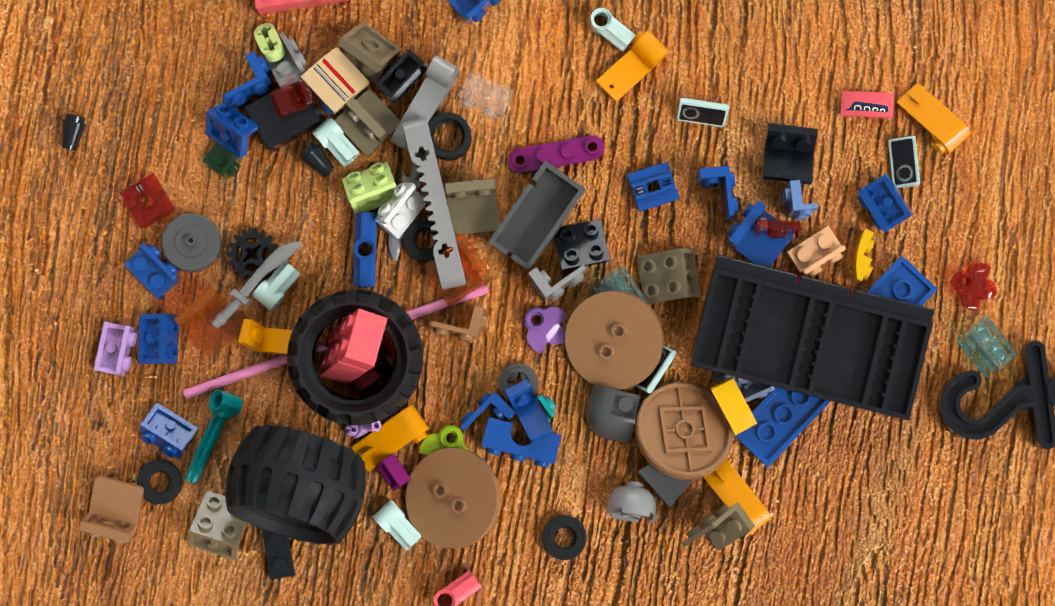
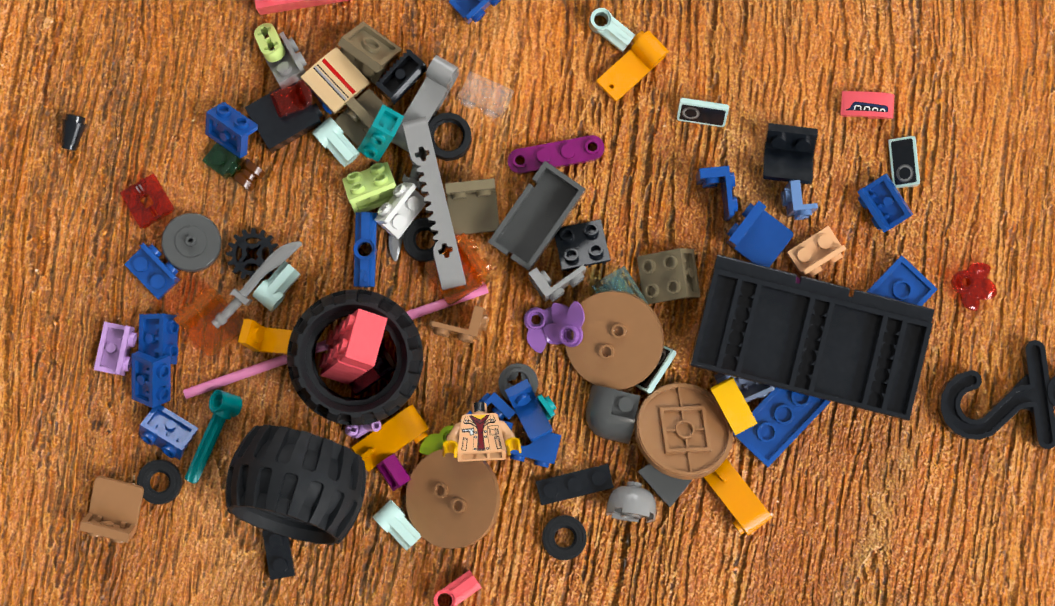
(151, 379): none -> blue bracket
(216, 528): dark tan bracket -> none
(248, 175): none -> reddish brown wheel
(257, 87): blue bracket -> none
(316, 159): black cone -> none
(380, 133): none -> teal bracket
(480, 437): none -> light nougat torso
(564, 321): none -> medium lavender plate
(574, 484): none -> black plate
(640, 180): blue piece -> none
(723, 528): dark tan bracket -> none
(777, 228): clear red piece -> none
(860, 267): yellow slope -> none
(936, 118): light orange door -> none
(986, 347): clear light blue bracket -> none

